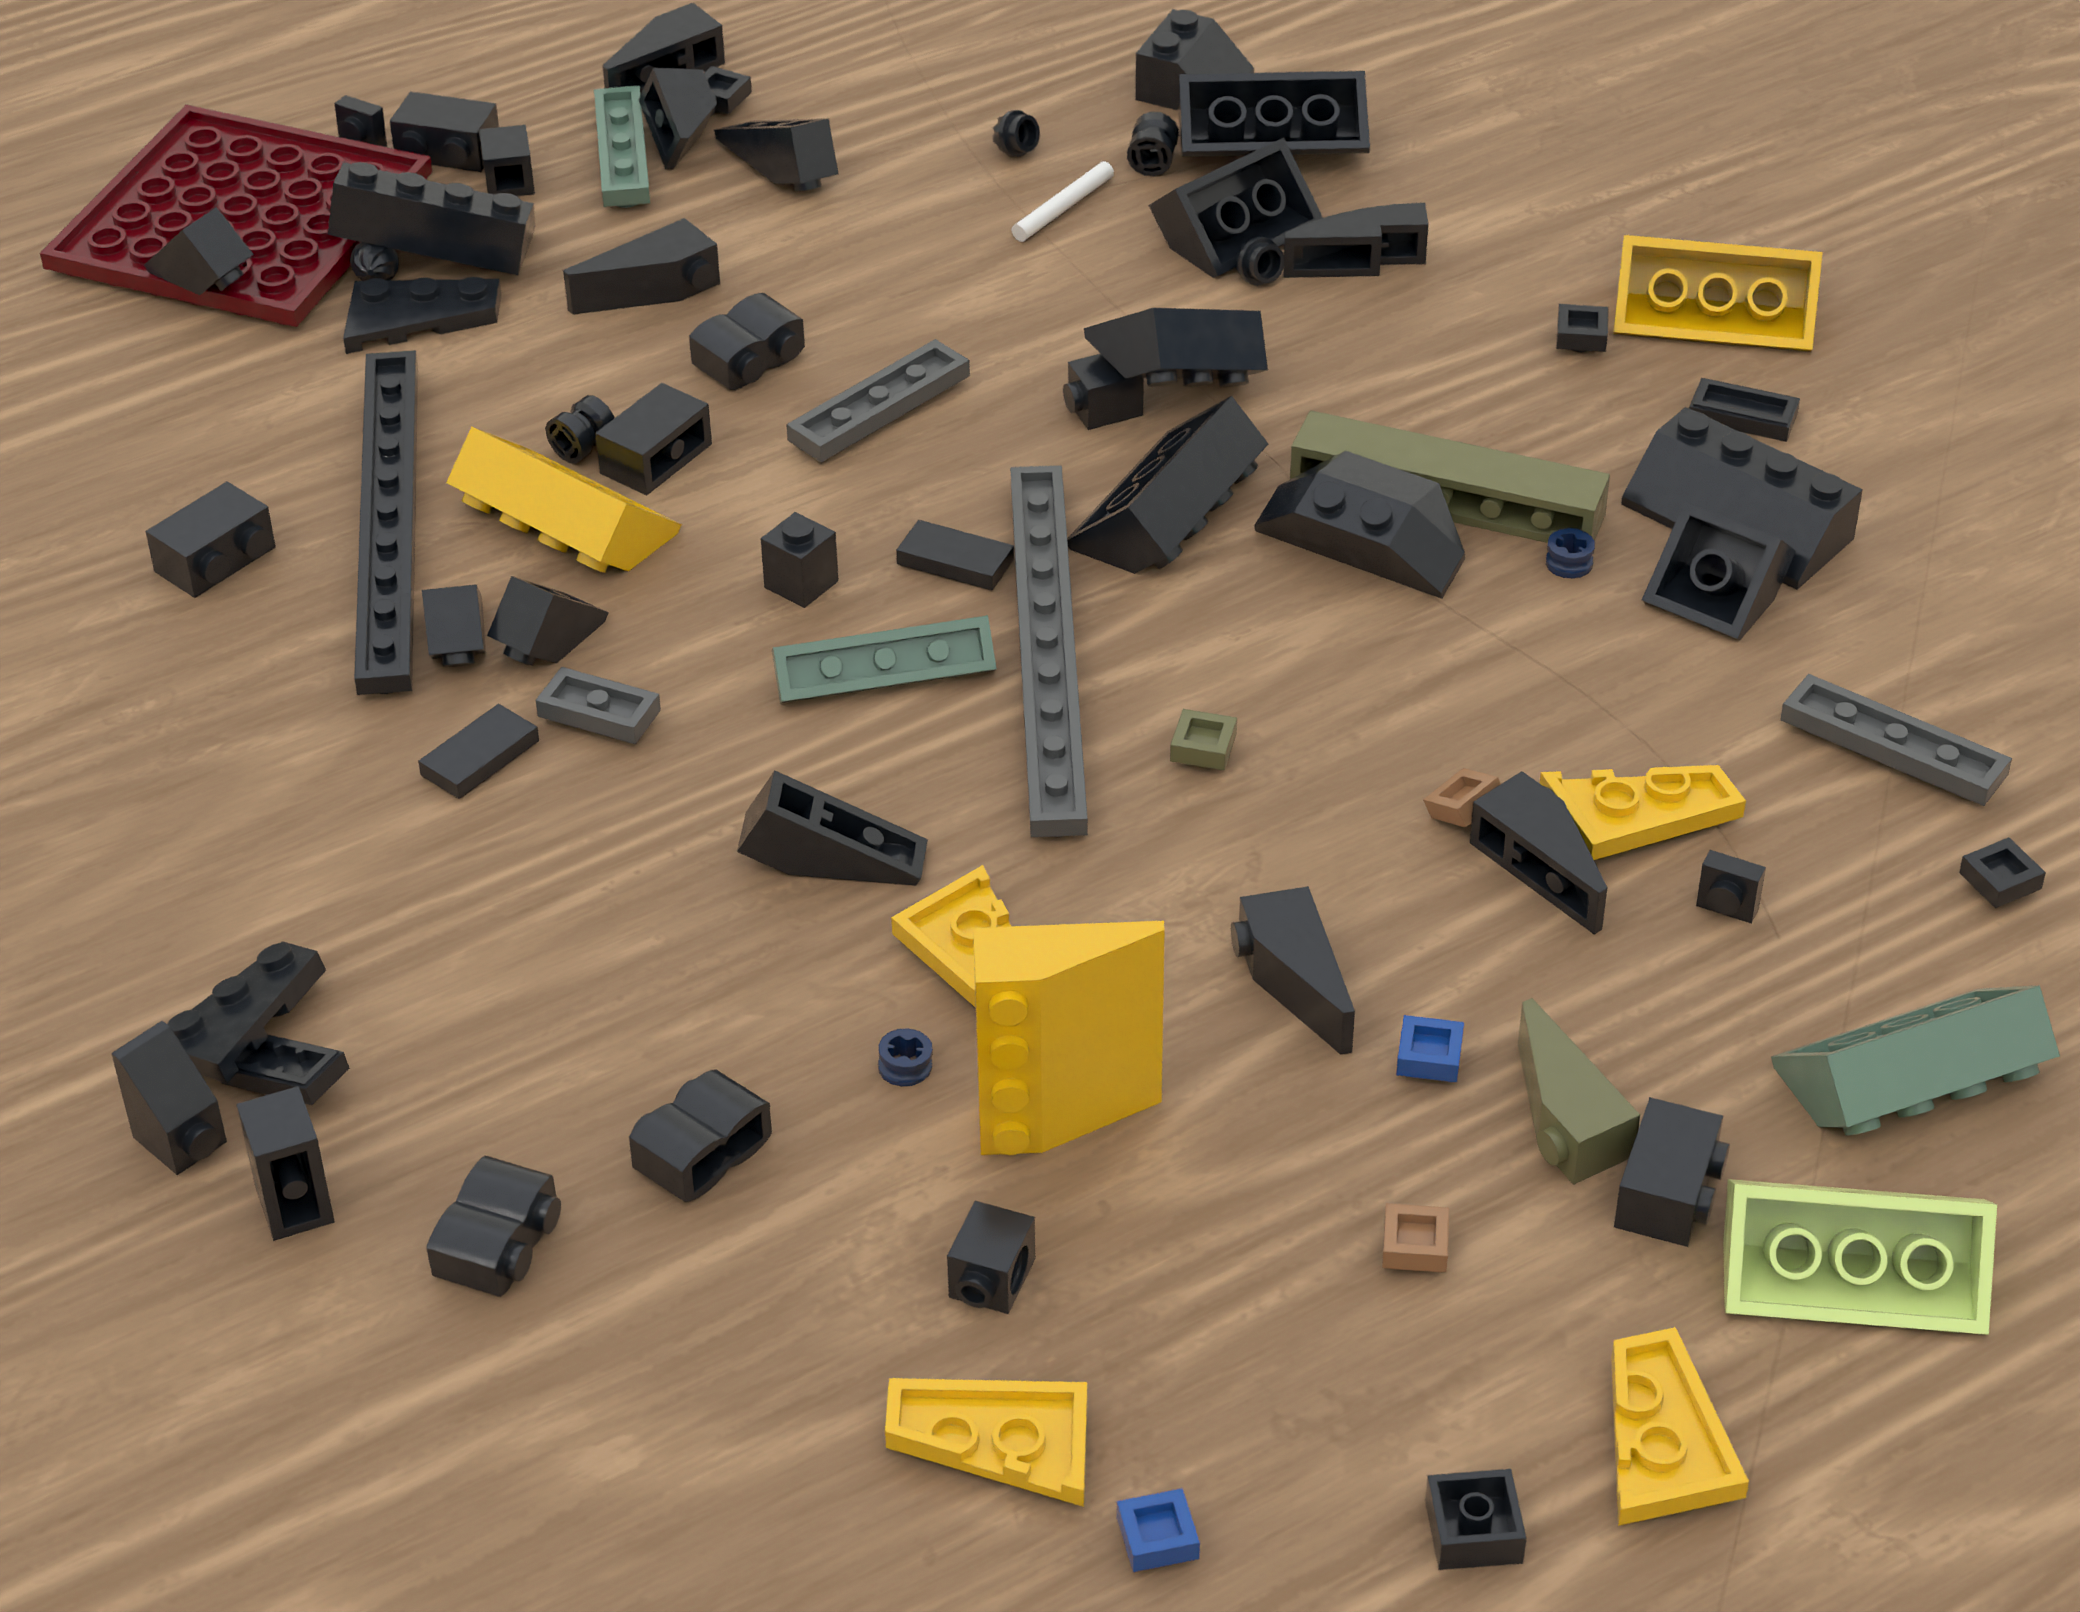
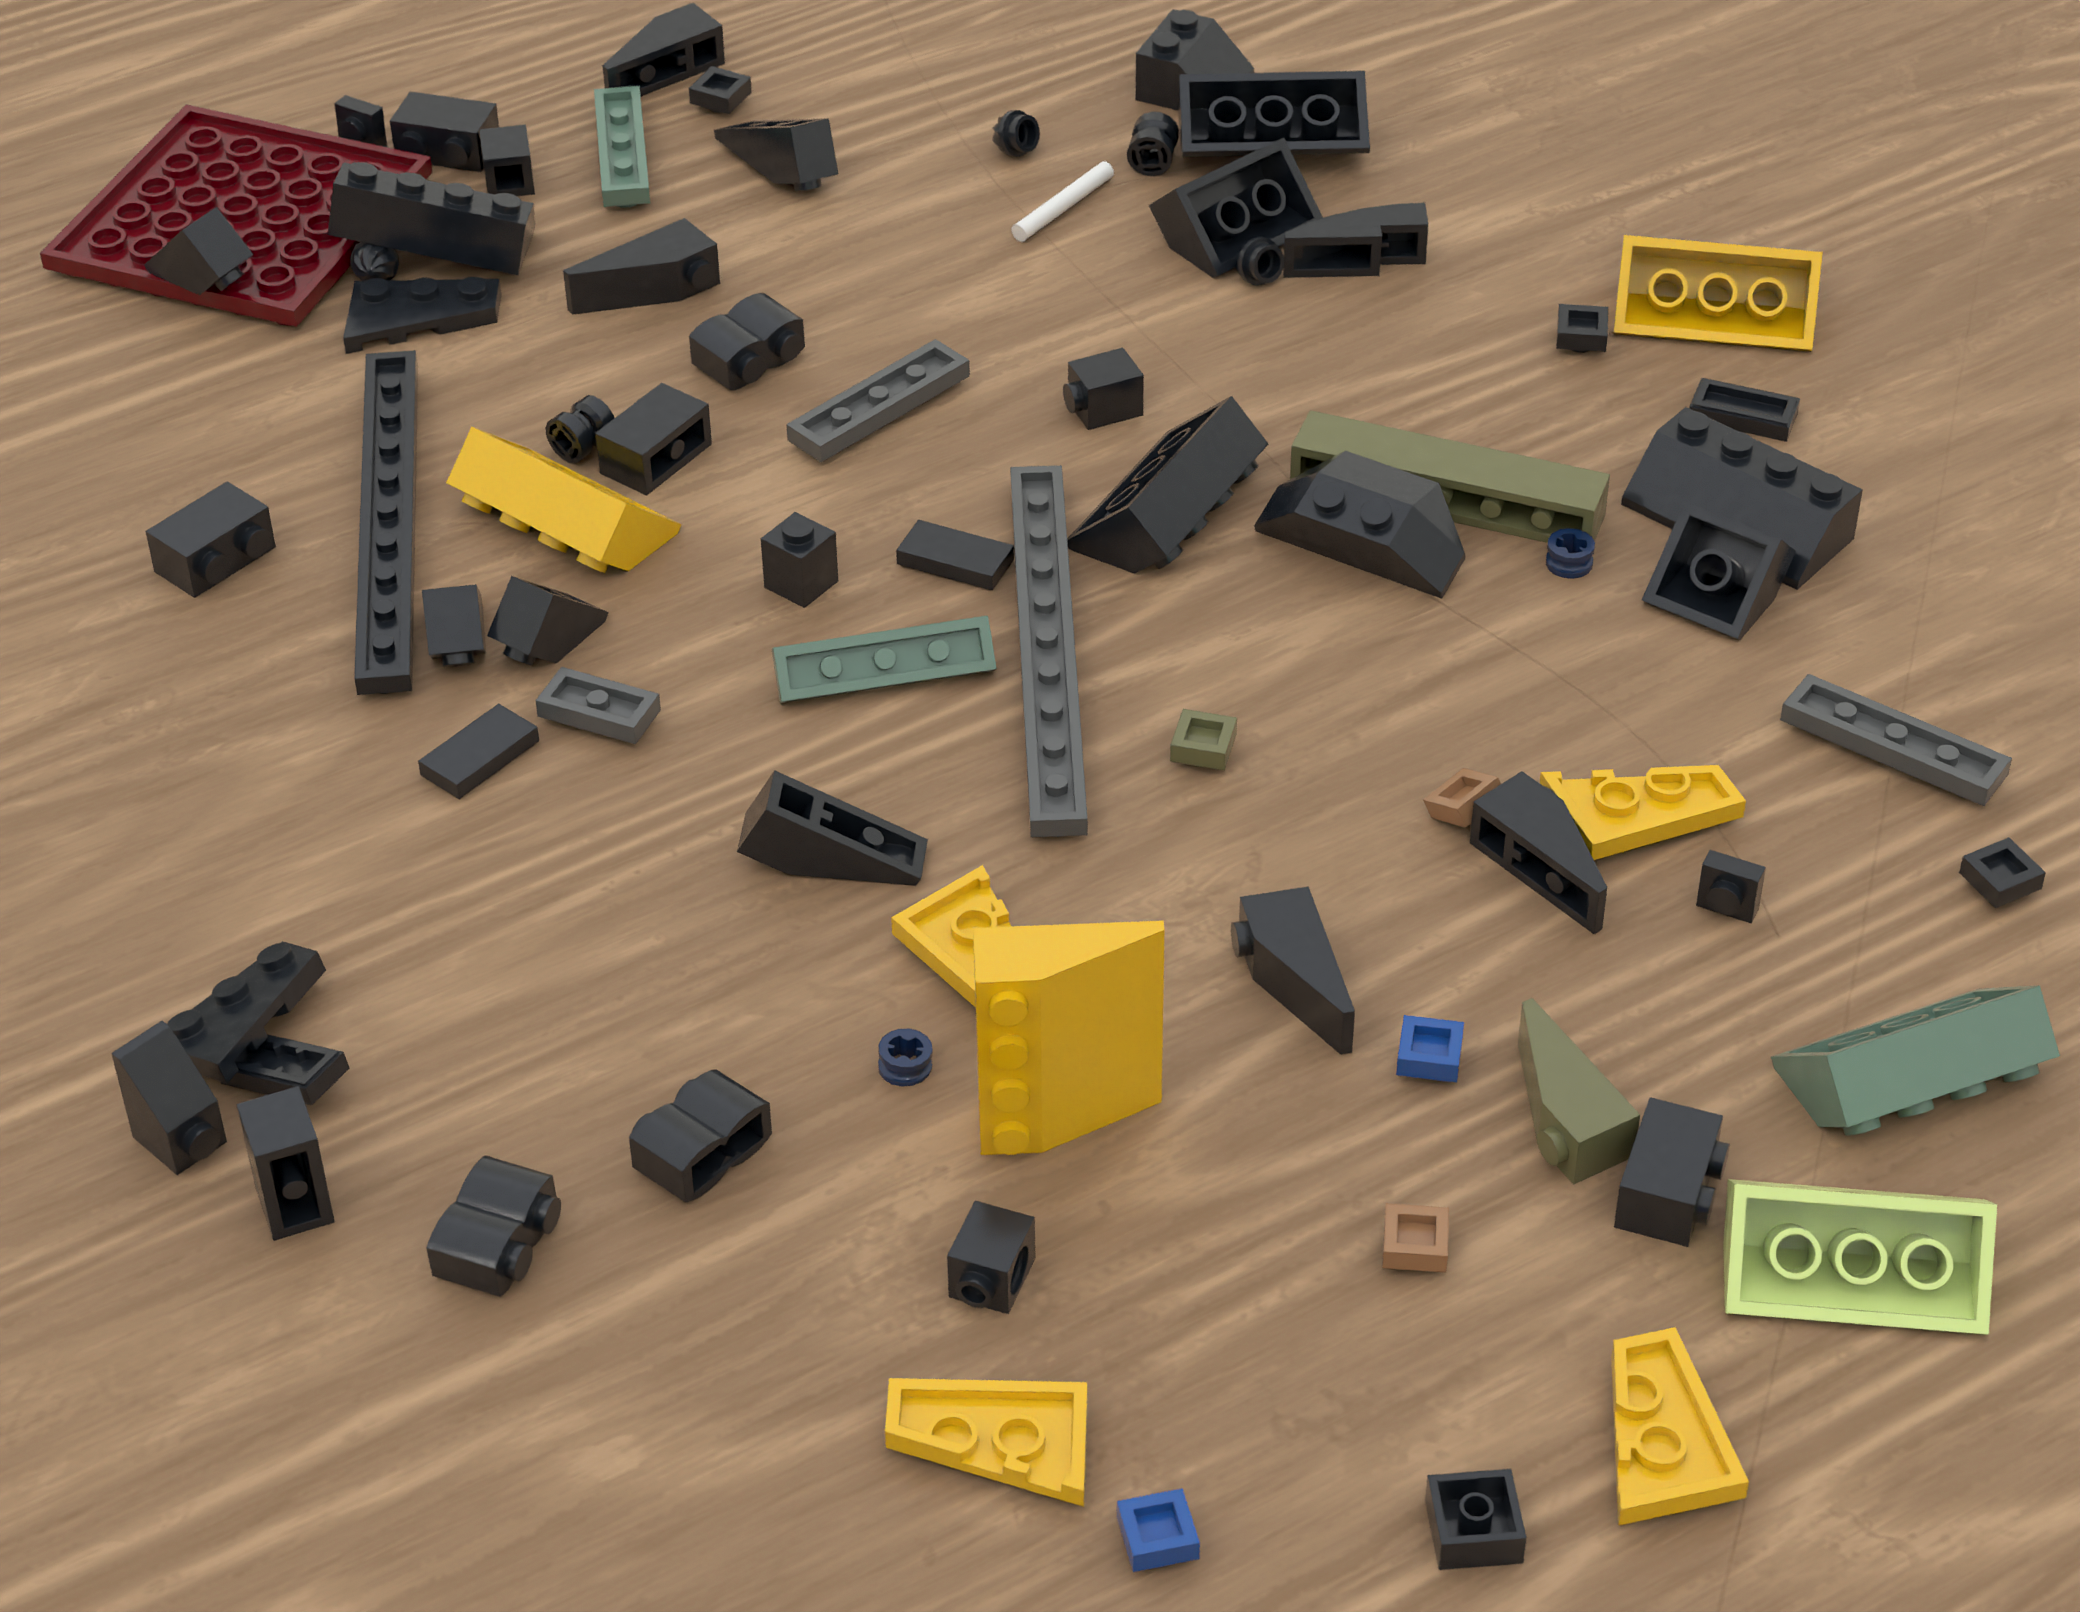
(676, 110): black slope -> none
(1183, 345): black slope -> none

